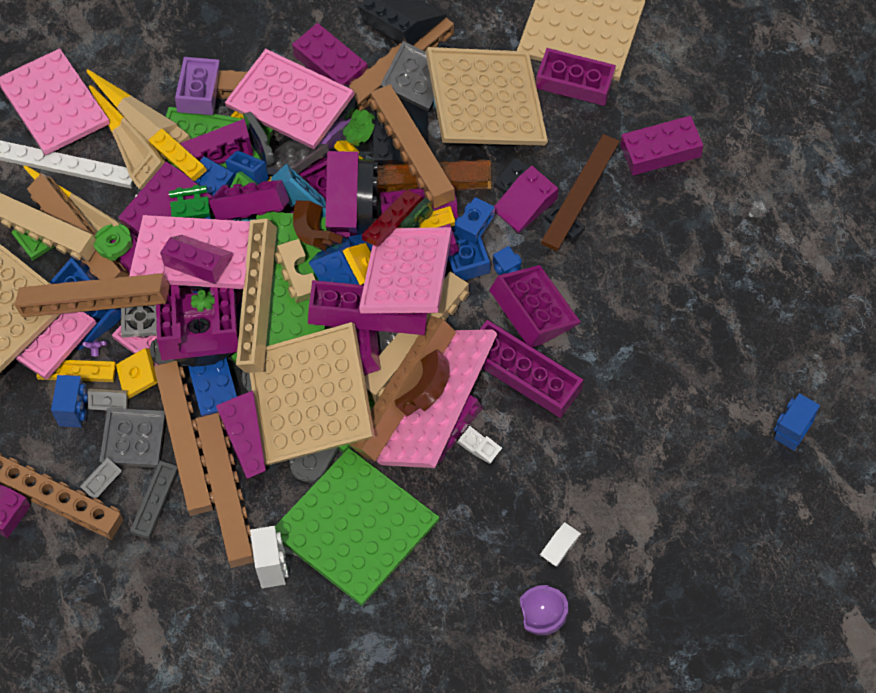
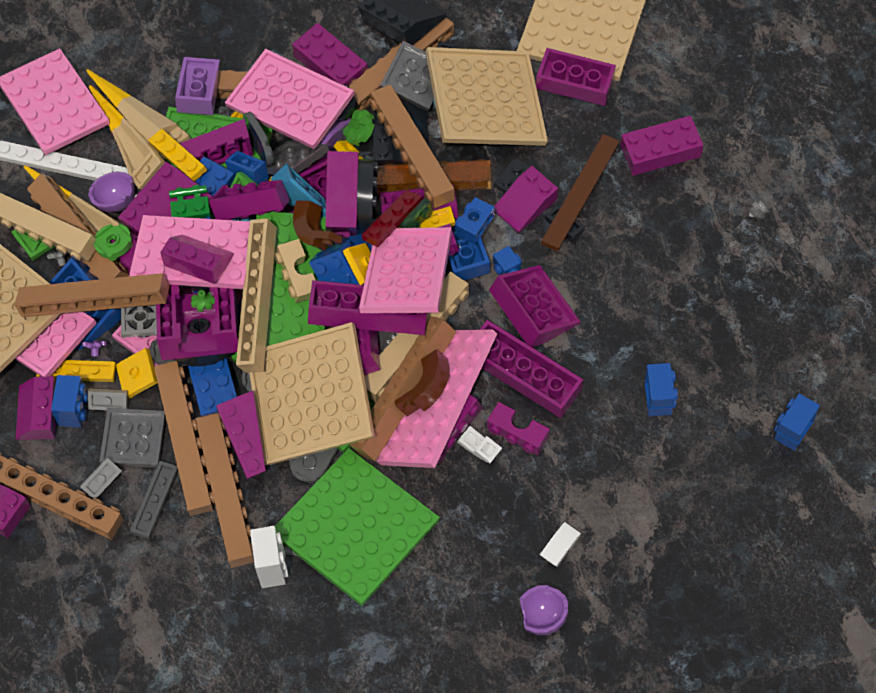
(34, 409): none -> magenta slope
(59, 256): none -> light grey plant
(112, 192): none -> medium lavender cylinder
(530, 438): none -> magenta arch
(660, 389): none -> blue piece

